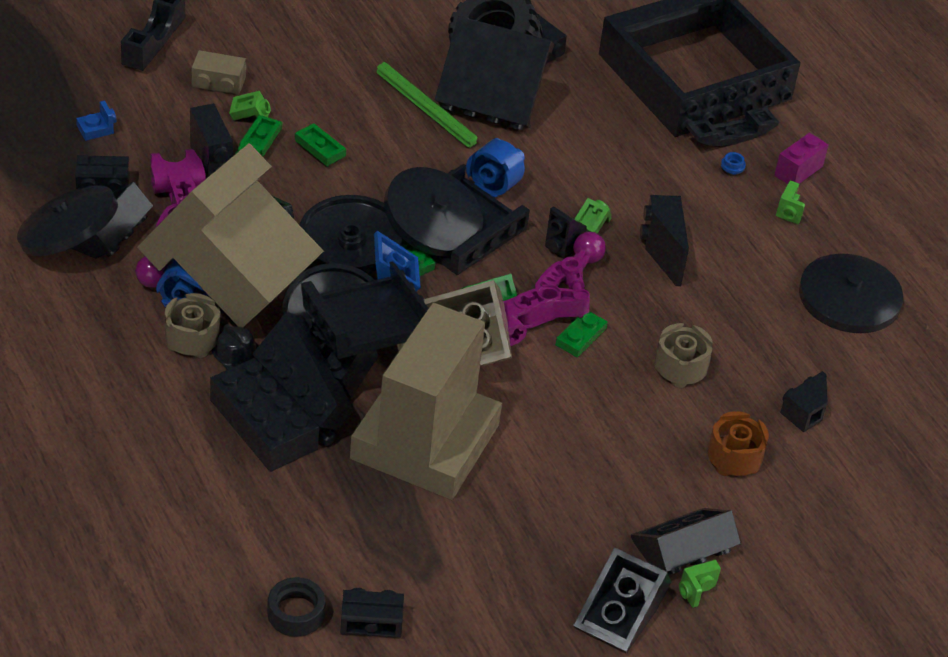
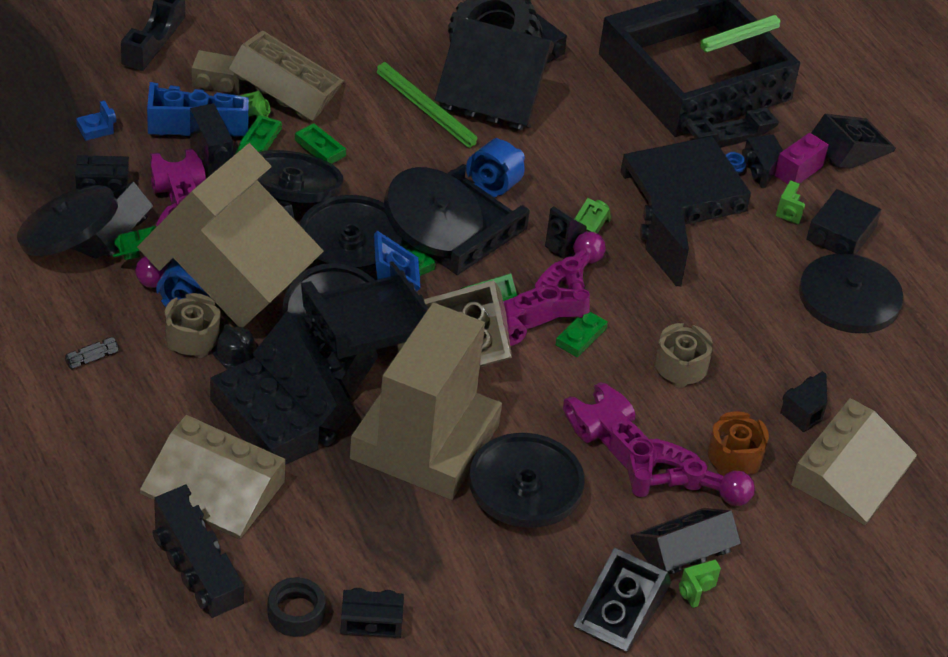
(91, 352): none -> black axle
(129, 242): none -> green hinge
(170, 110): none -> blue wedge
(196, 552): none -> black wedge
(224, 473): none -> dark tan slope
(285, 75): none -> dark tan slope
(300, 177): none -> black dish
(526, 480): none -> black dish
(613, 425): none -> magenta piece
(690, 170): none -> black panel
(740, 33): none -> bright green axle
(762, 156): none -> black slope
(843, 223): none -> black brick
(851, 140): none -> black slope
(854, 462): none -> dark tan slope

